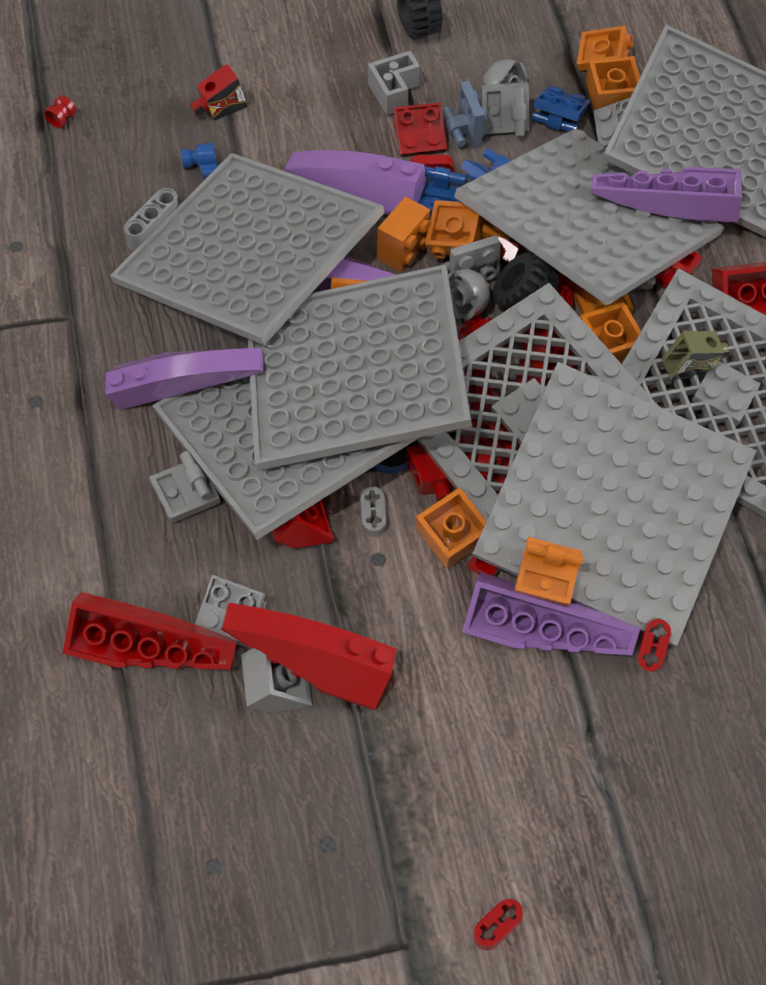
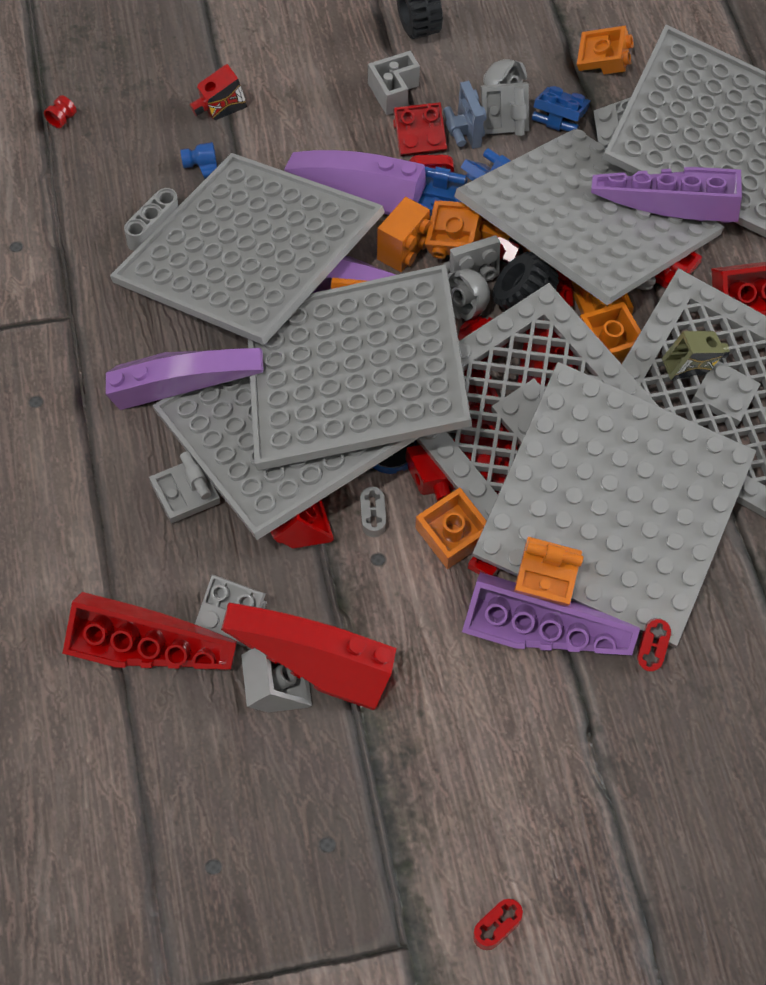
(611, 80): orange brick -> none

